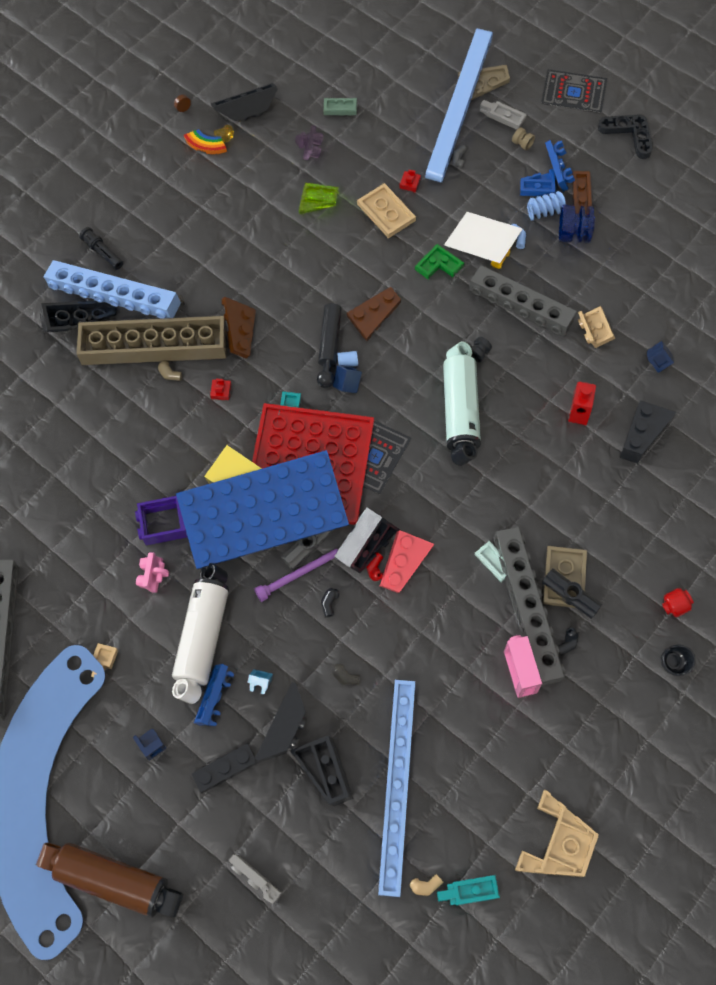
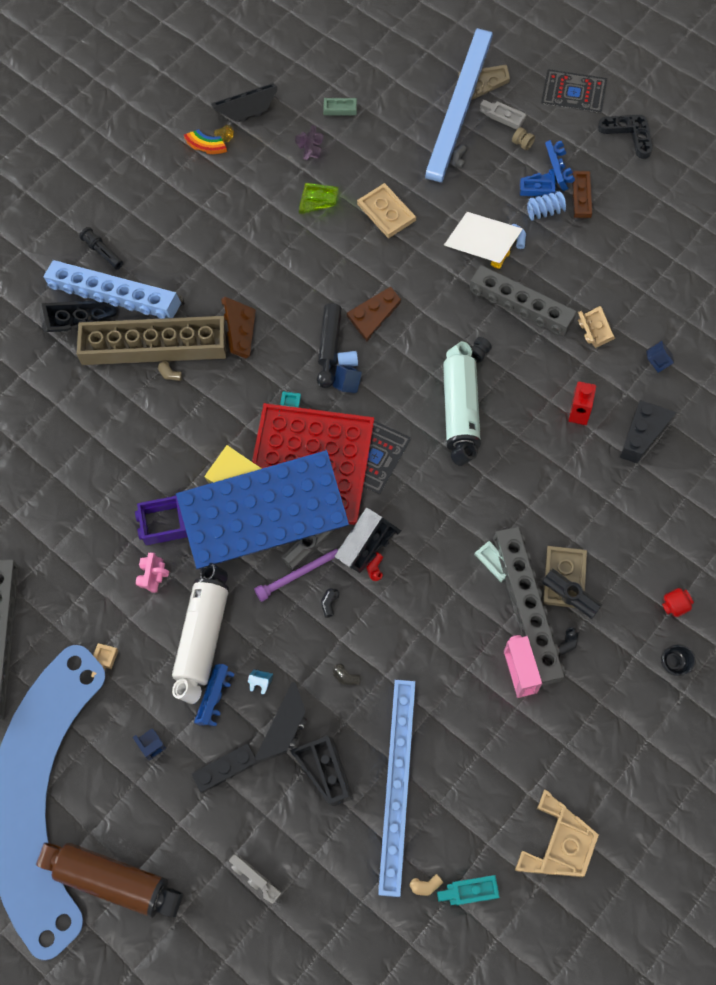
(182, 103): reddish brown tile -> none
(220, 389): red tile -> none
(403, 560): coral wing -> none
(410, 181): red tile -> none
(436, 259): green tile -> none
(576, 224): clear blue wheel -> none

